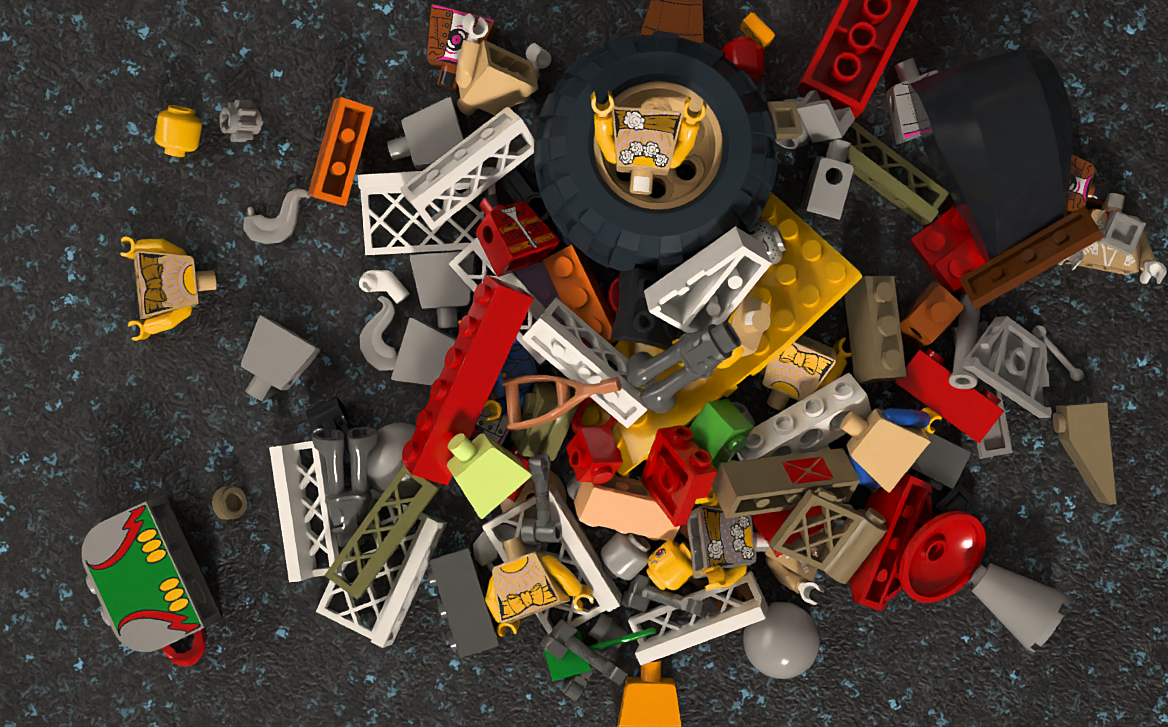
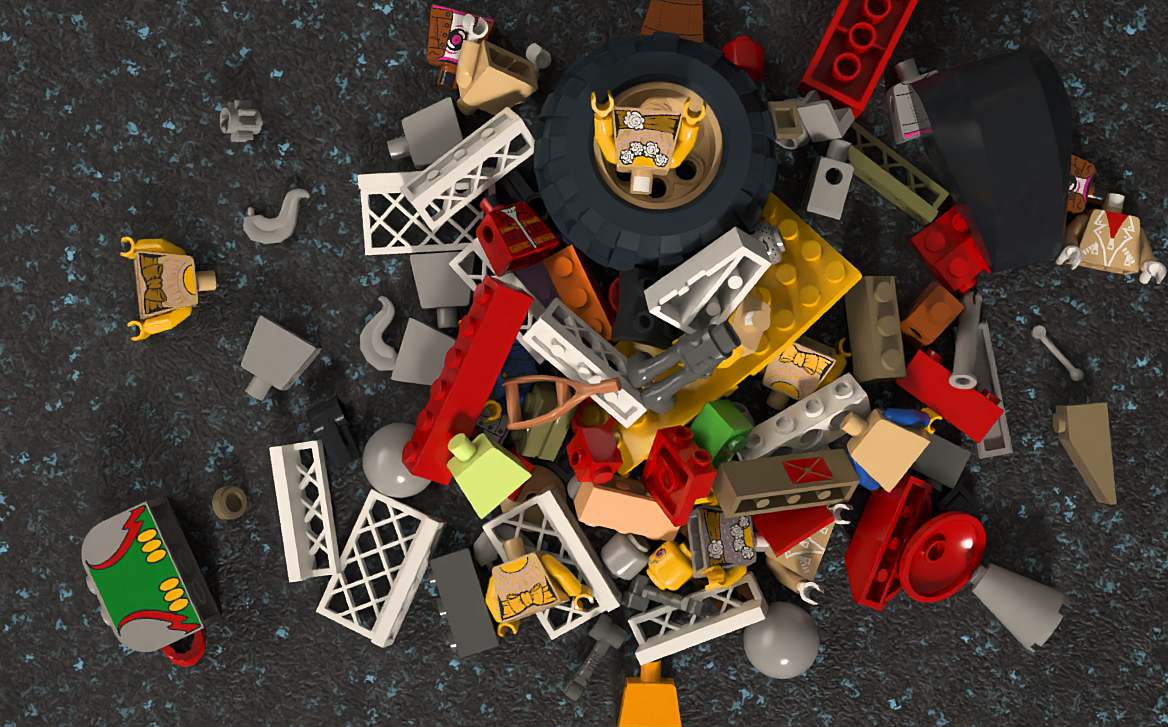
(178, 130): yellow head -> none
(340, 151): orange brick -> none
(346, 503): dark grey piece -> none
(383, 281): white arm -> none
(392, 540): olive fence -> none
(540, 529): dark grey brick -> none
(563, 638): dark grey brick -> none
(573, 664): green piece -> none
(756, 29): light orange tile -> none
(845, 545): dark tan piece -> none
(1012, 364): light grey wing -> none
(1031, 257): reddish brown fence -> none
(1122, 232): light grey tile -> none

